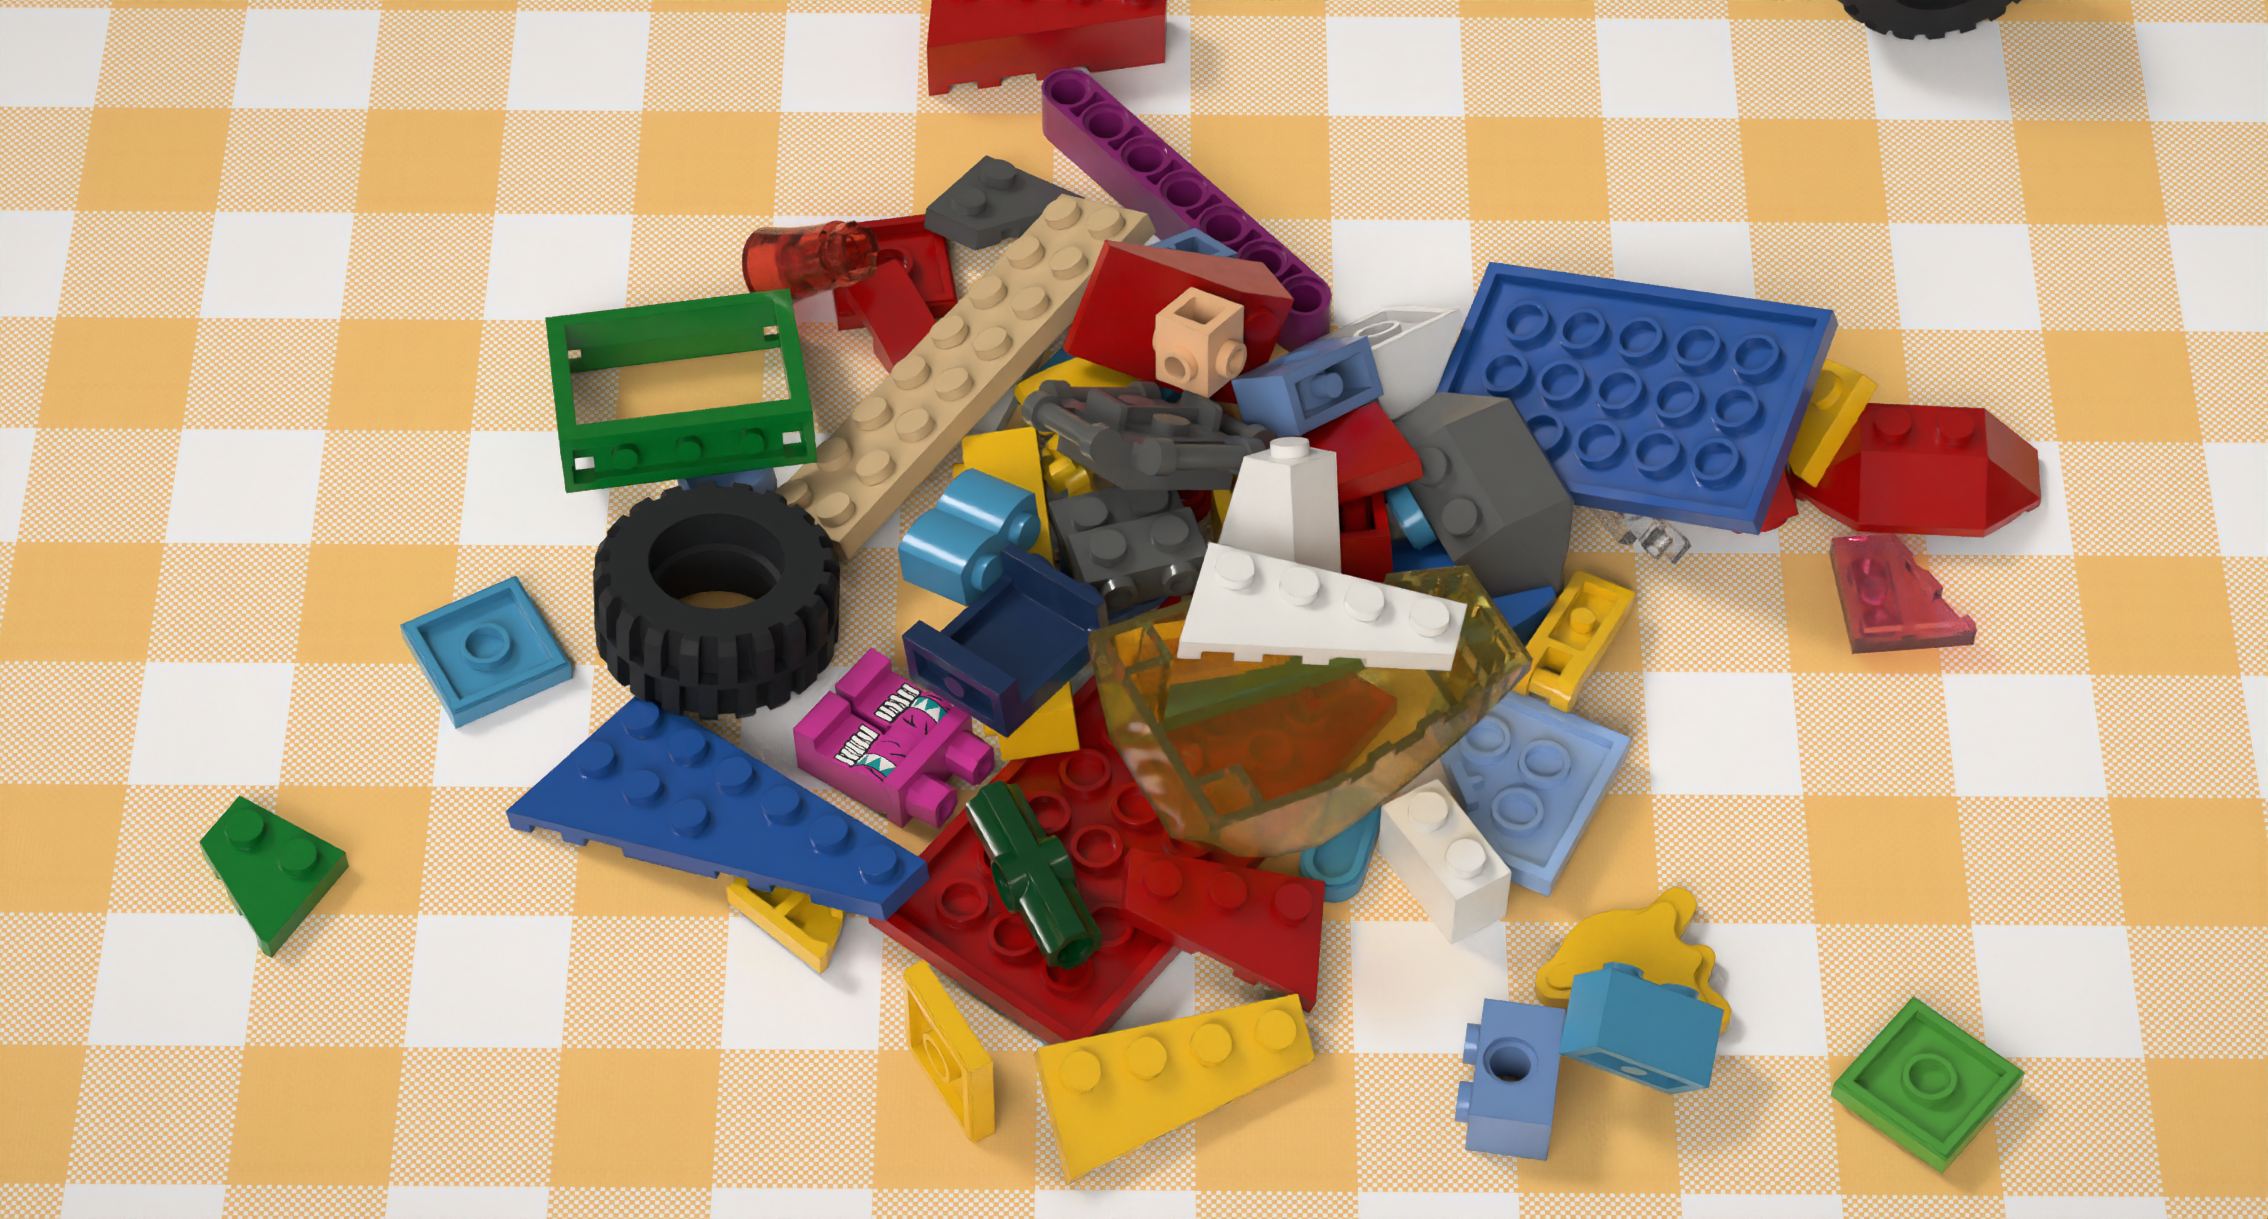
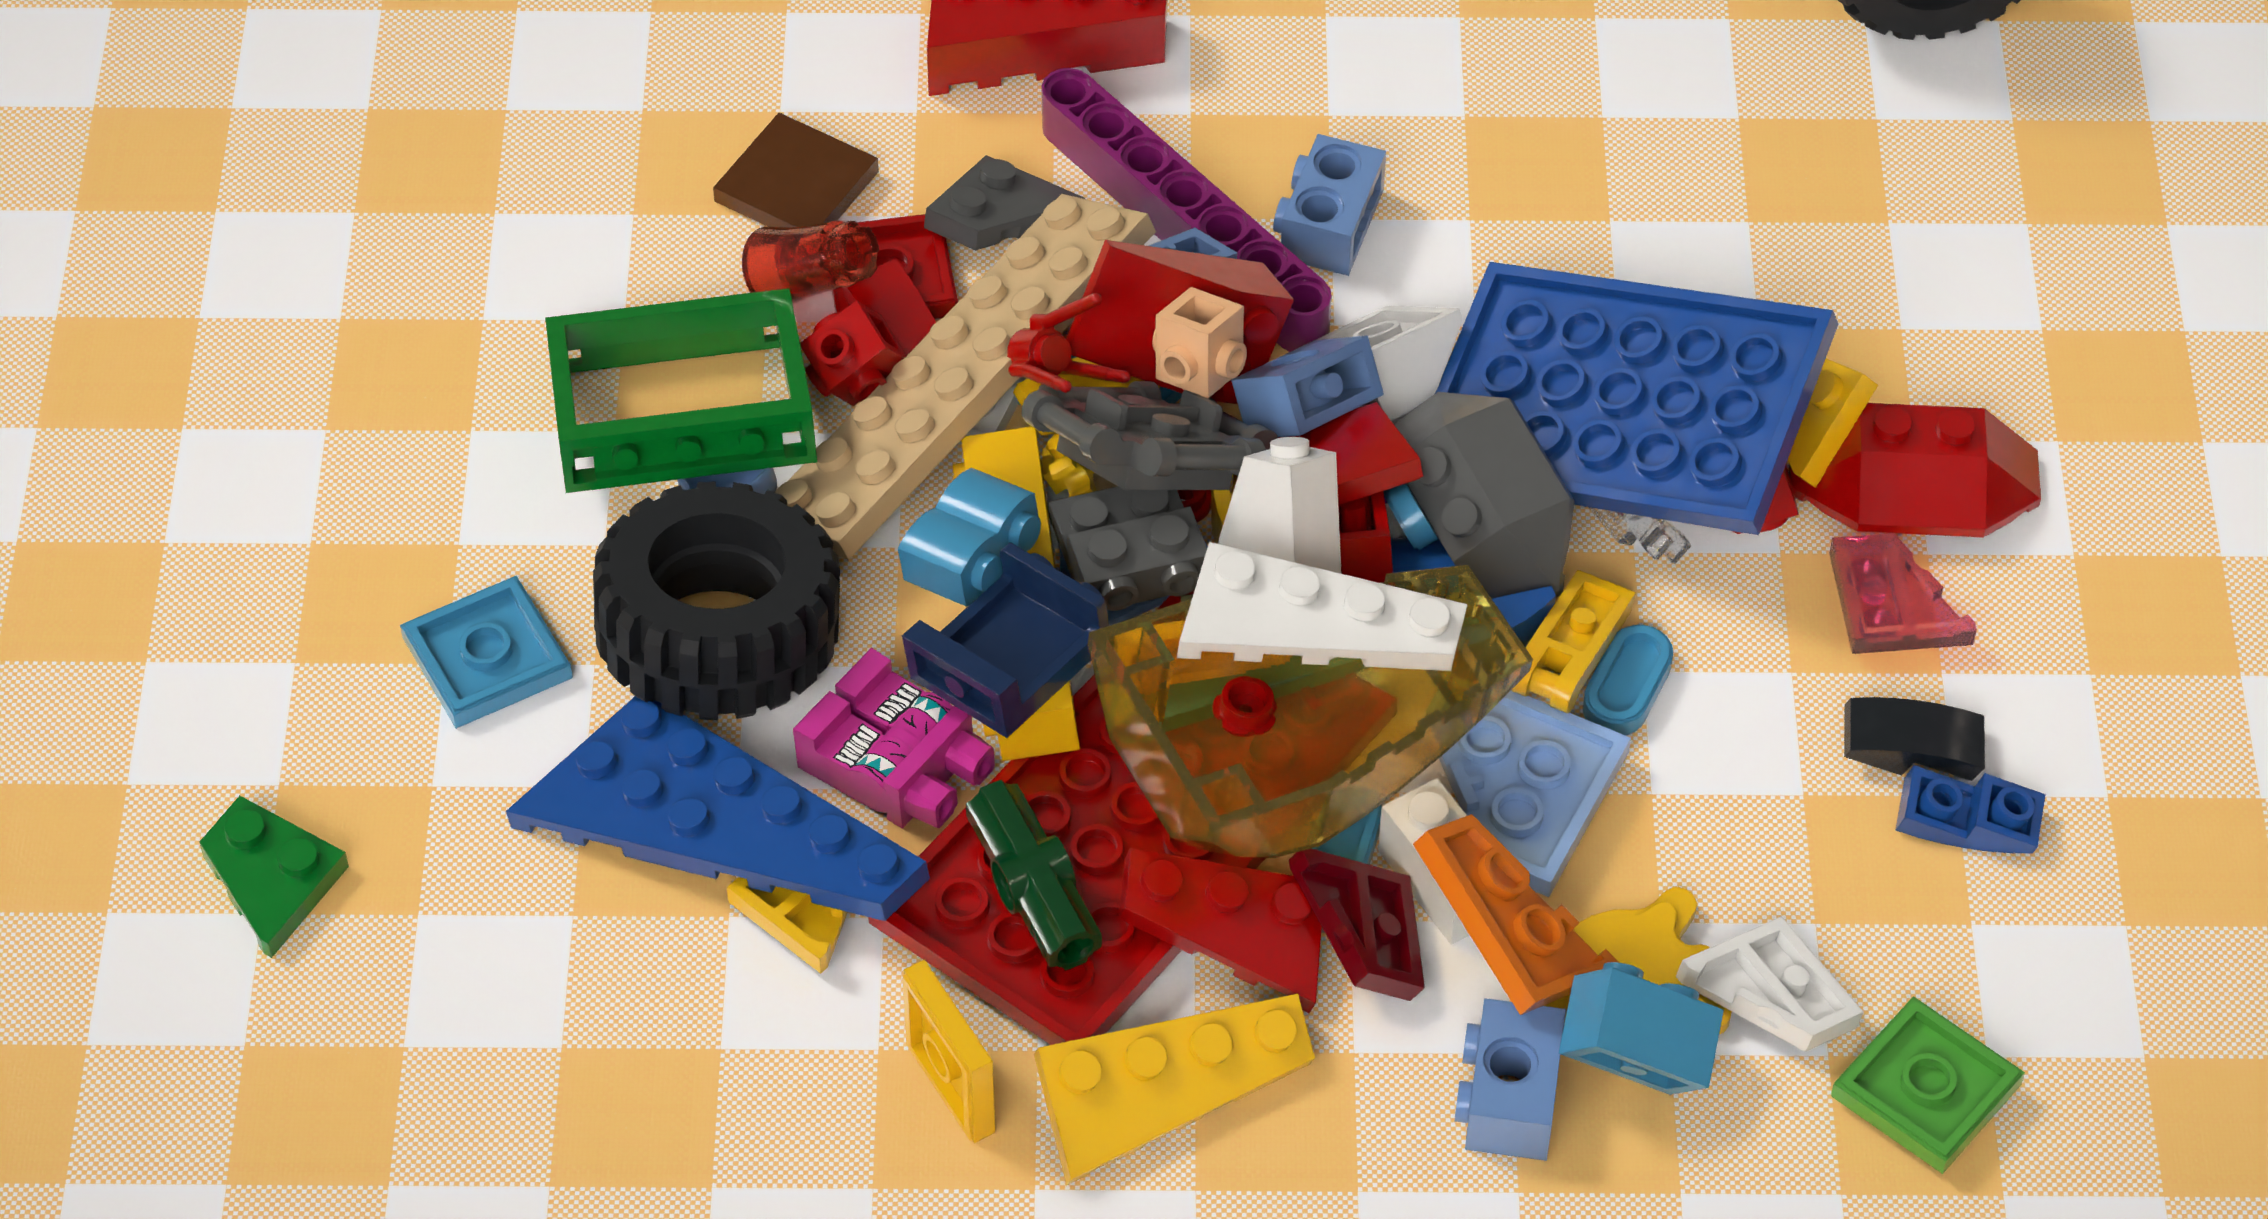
(795, 176): none -> reddish brown tile
(851, 353): none -> red brick
(1045, 353): none -> red plant
(1245, 695): none -> red plate
(1331, 203): none -> medium blue brick
(1366, 919): none -> dark red wing
(1512, 926): none -> orange wing
(1628, 679): none -> dark azure tile
(1774, 984): none -> white wing
(1906, 731): none -> black slope
(1979, 817): none -> blue slope

